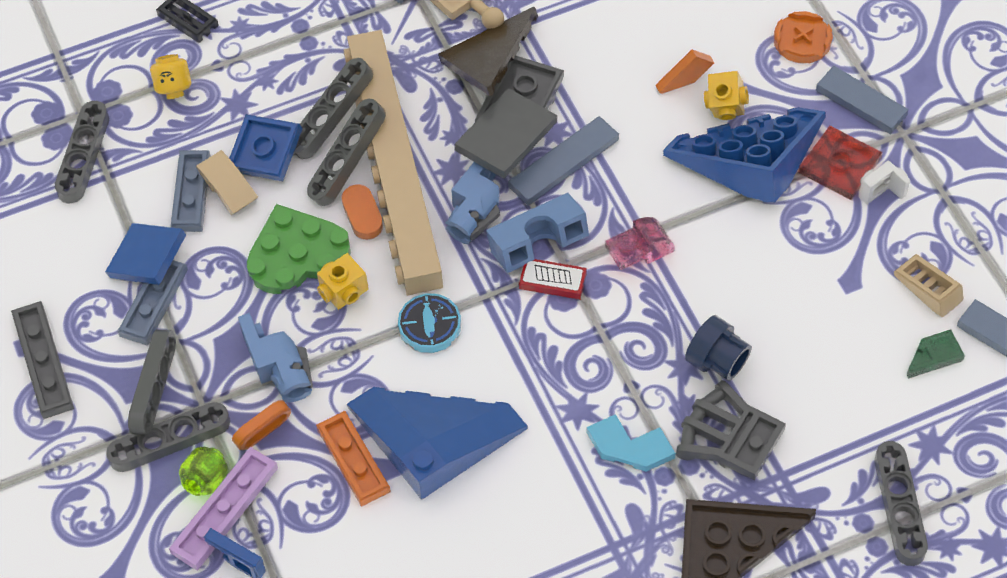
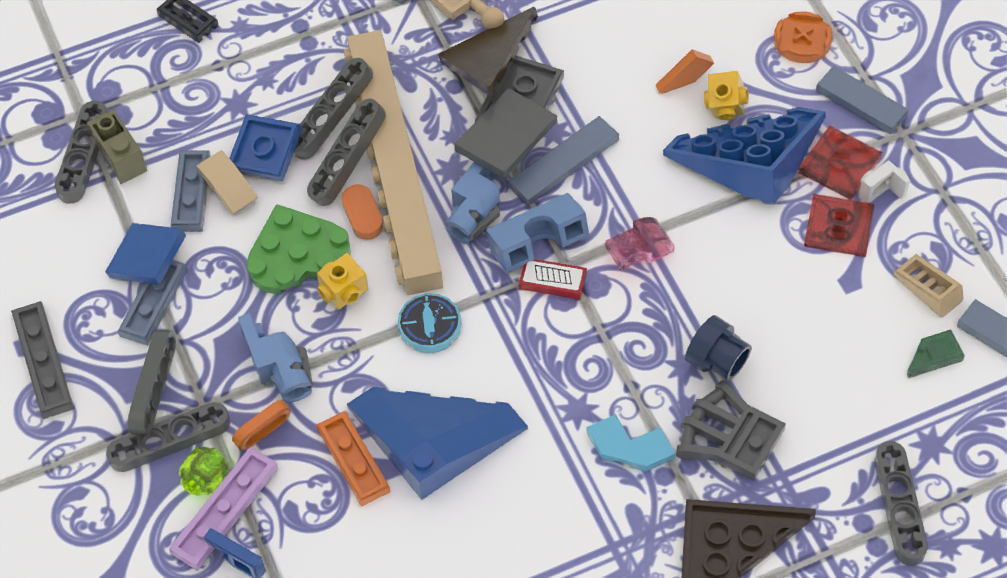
(117, 146): none -> olive slope
(170, 76): yellow head -> none
(839, 225): none -> clear red piece

